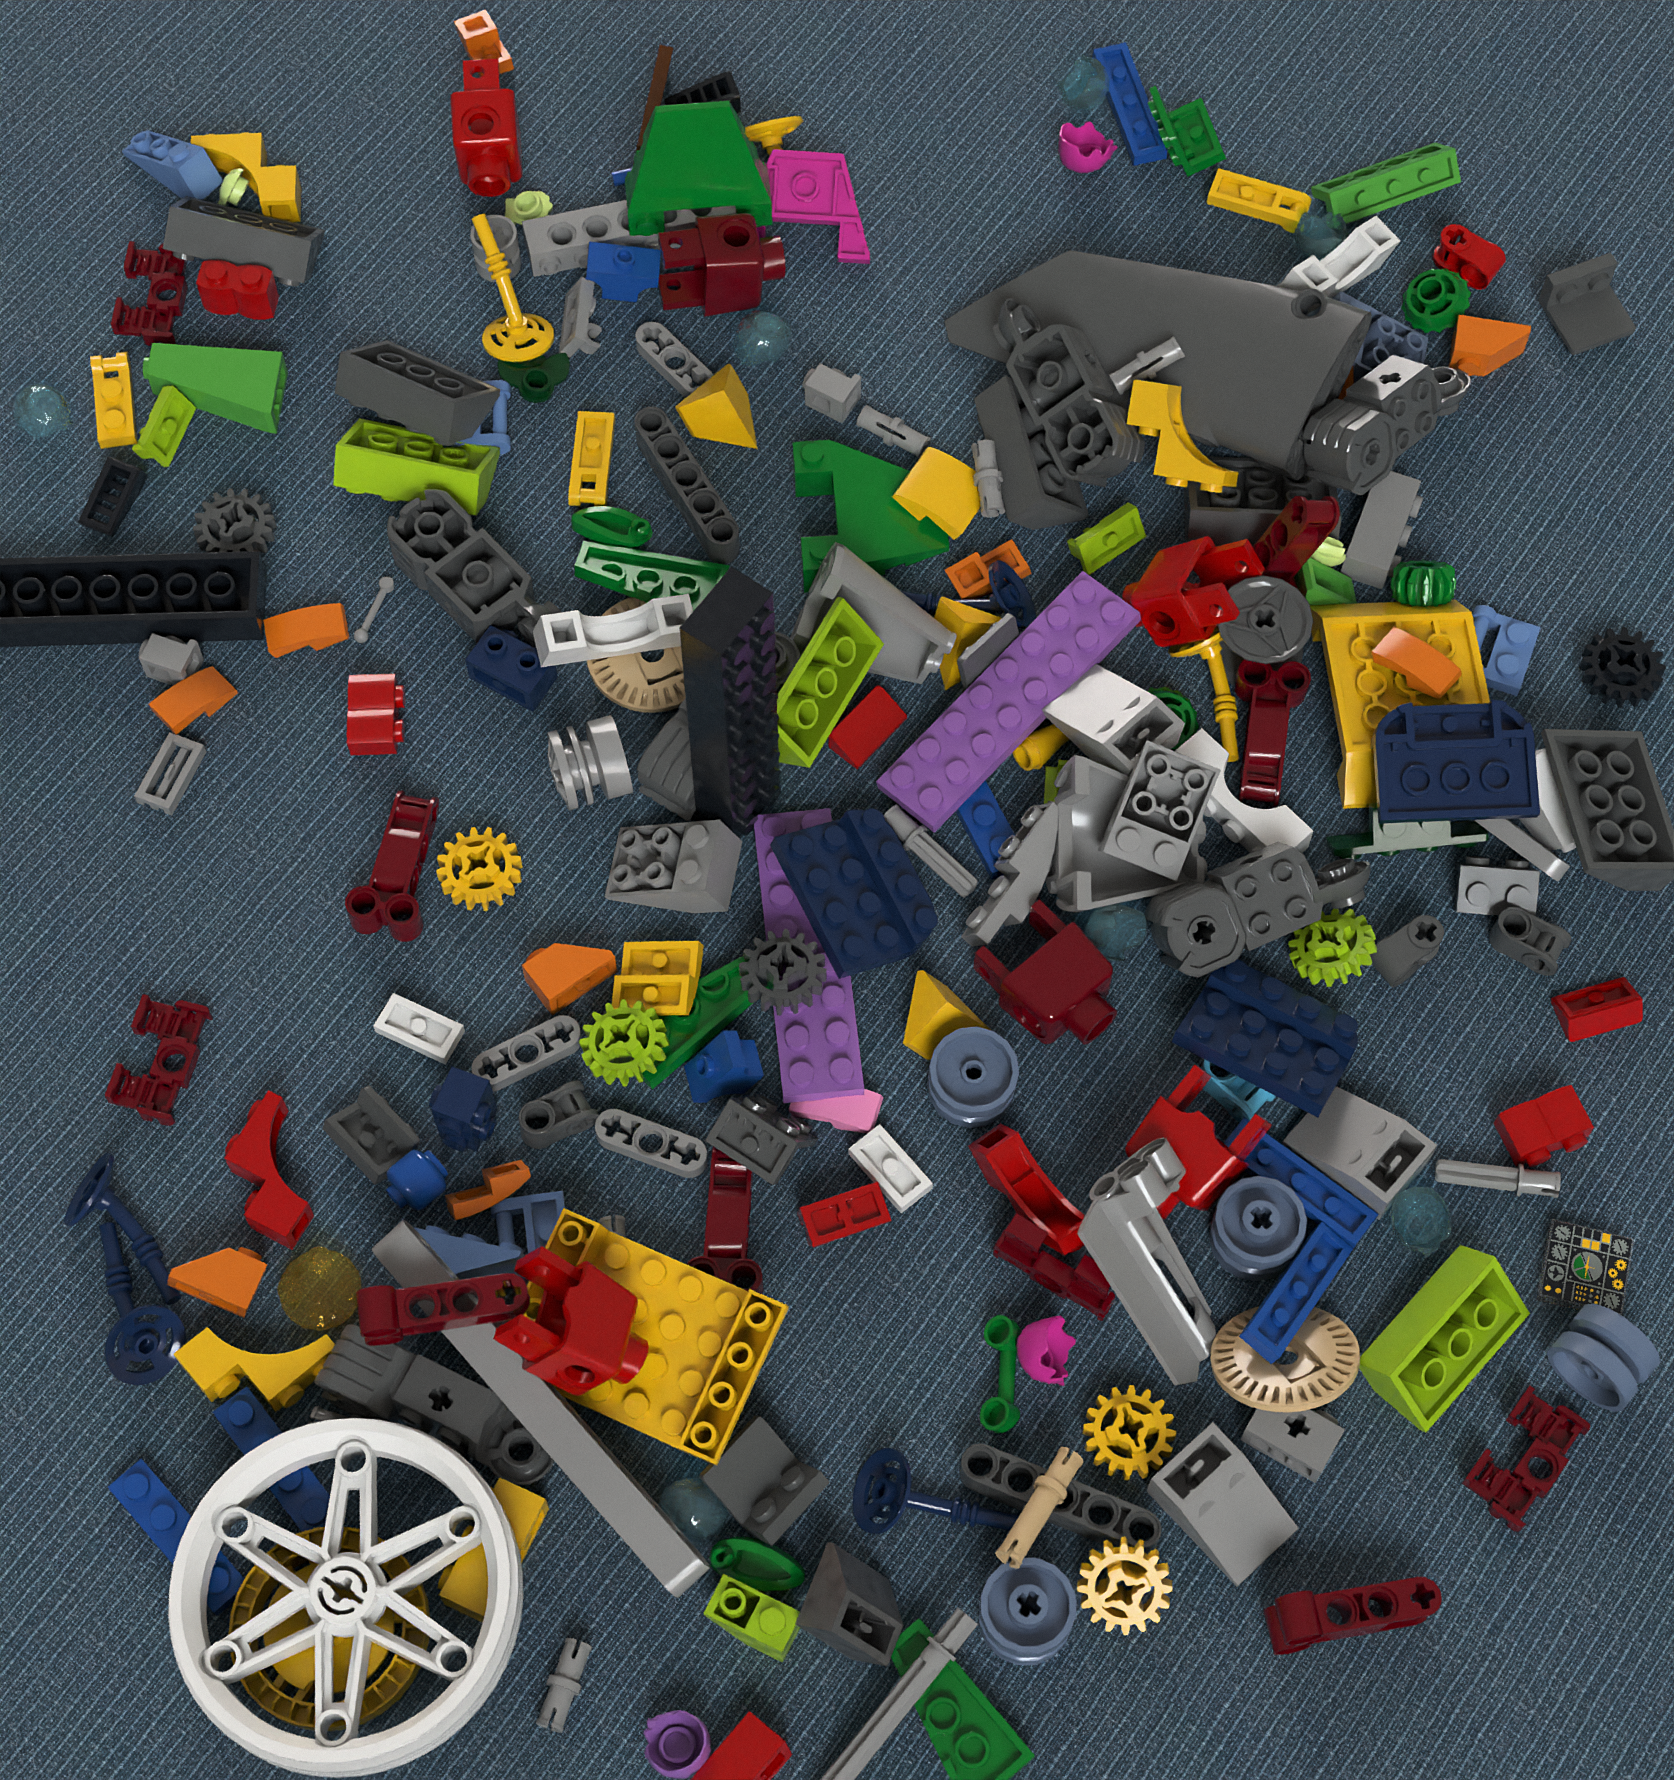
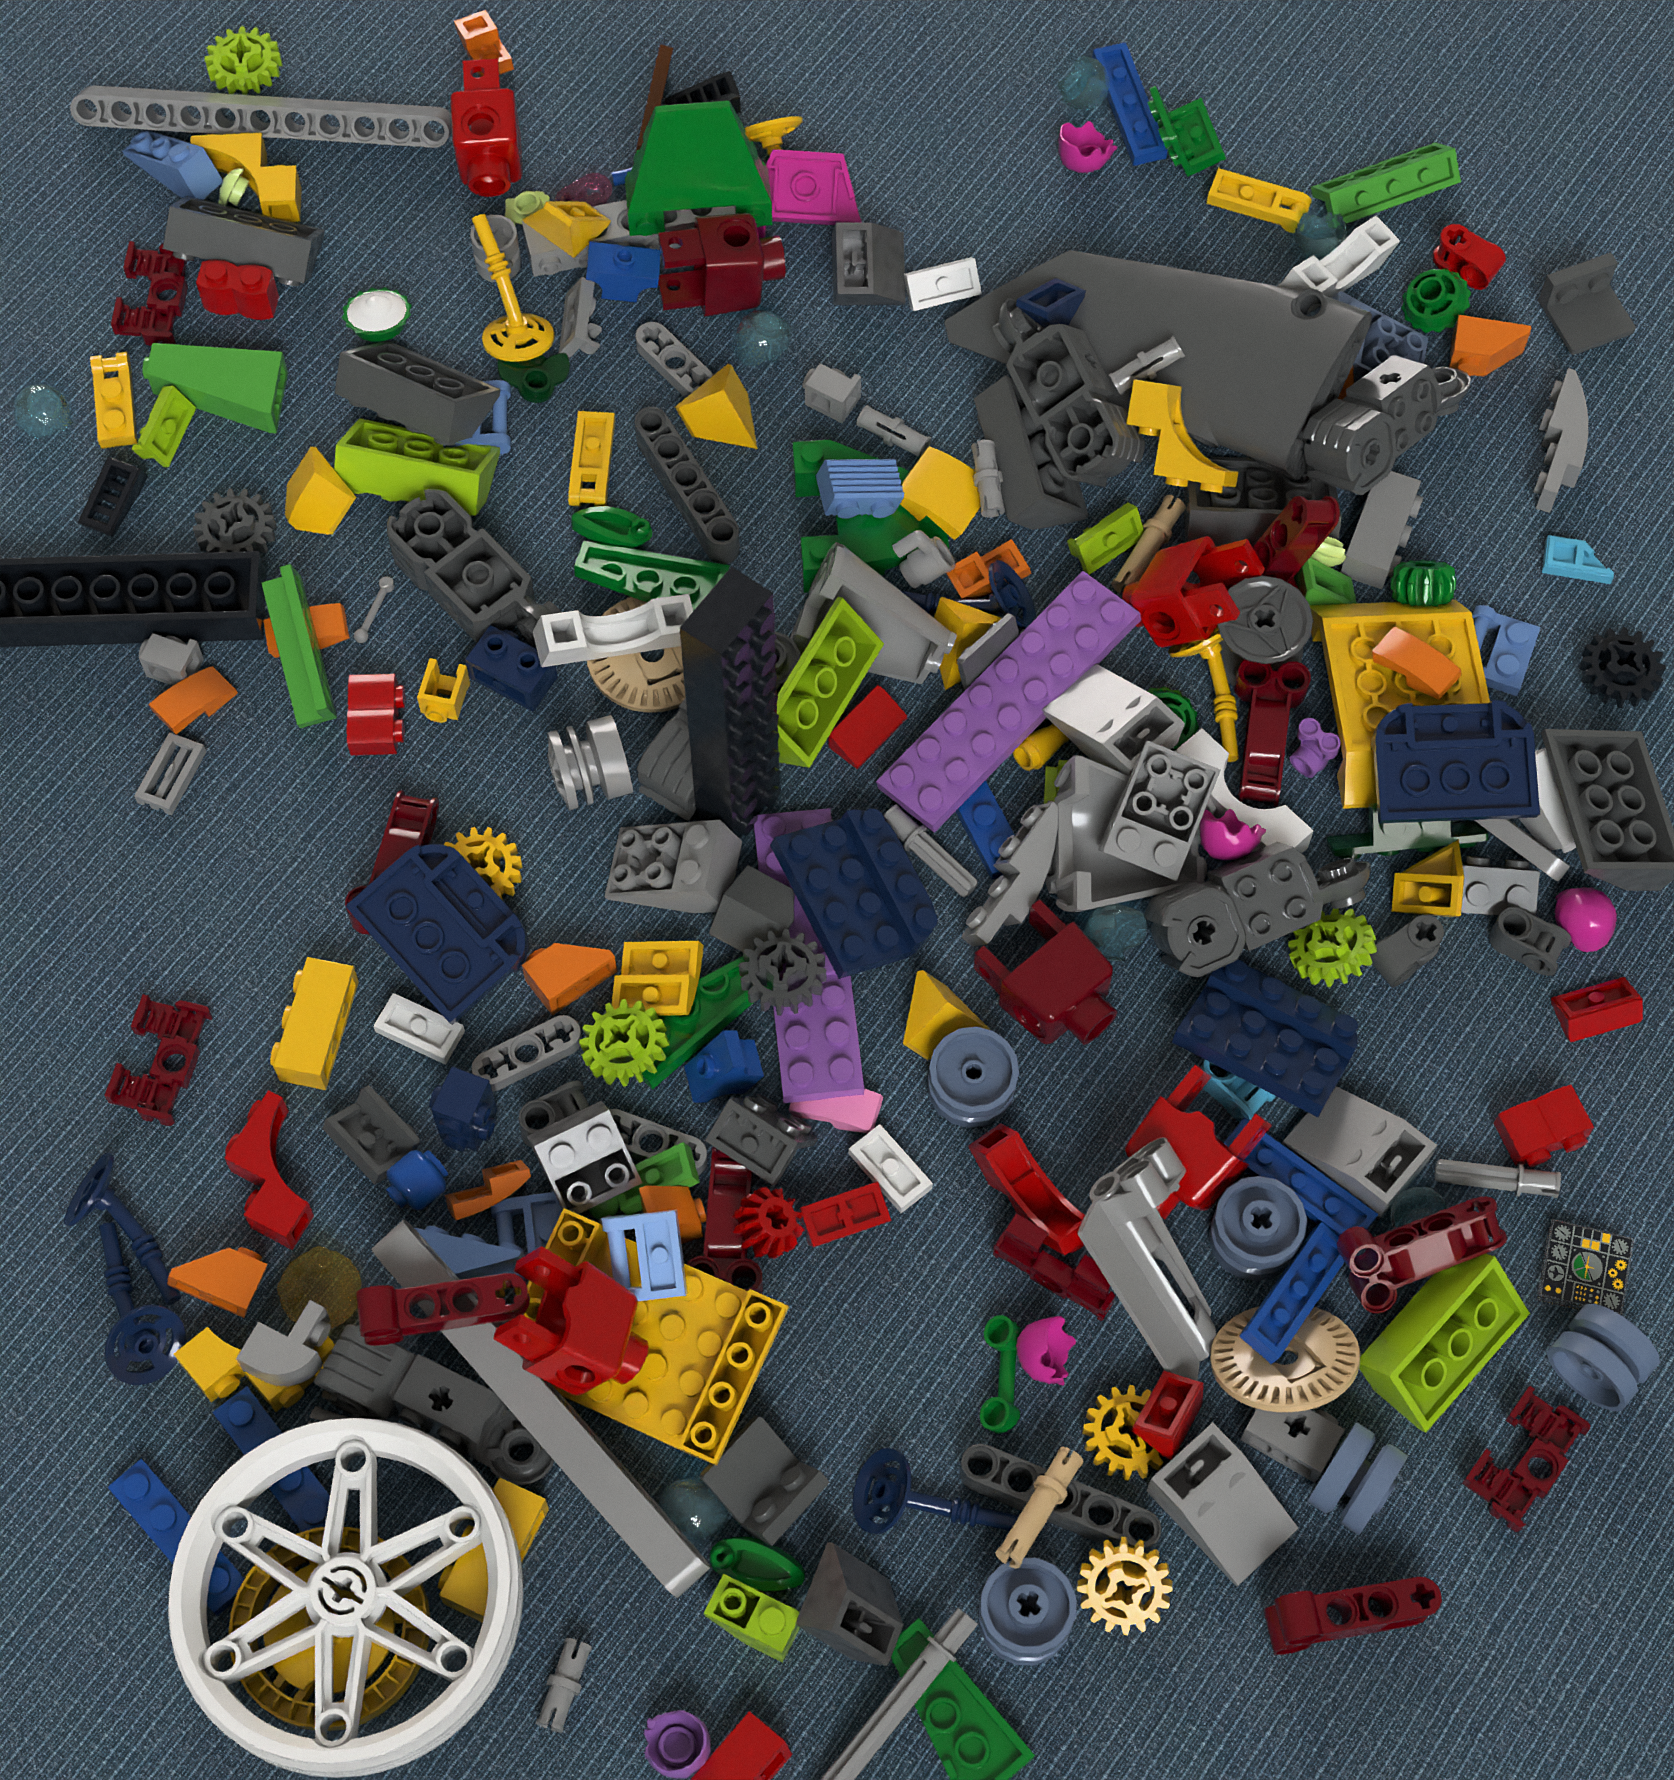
(243, 61): none -> lime gear
(277, 108): none -> light grey beam
(287, 1359): none -> light grey brick
(298, 648): none -> bright green fence
(314, 1023): none -> yellow brick
(316, 495): none -> yellow slope
(377, 314): none -> white piece
(440, 708): none -> yellow window
(442, 927): none -> dark blue plate
(568, 224): none -> yellow slope
(577, 190): none -> clear pink beam
(585, 1158): none -> flat silver slope
(657, 1249): none -> light blue plate
(667, 1168): none -> bright green plate
(689, 1210): none -> orange slope
(752, 909): none -> dark grey slope
(768, 1222): none -> red gear
(860, 487): none -> medium blue brick
(867, 265): none -> flat silver slope
(925, 563): none -> light grey piece
(942, 284): none -> white plate
(1052, 303): none -> dark blue slope
(1155, 534): none -> tan pin
(1169, 1413): none -> red slope
(1227, 836): none -> dark pink hair
(1315, 748): none -> medium lavender plate
(1359, 1479): none -> sand blue wheel
(1417, 1249): none -> dark red piece
(1431, 885): none -> yellow slope
(1564, 437): none -> light grey slope
(1573, 560): none -> medium azure tile
(1586, 916): none -> dark pink hair

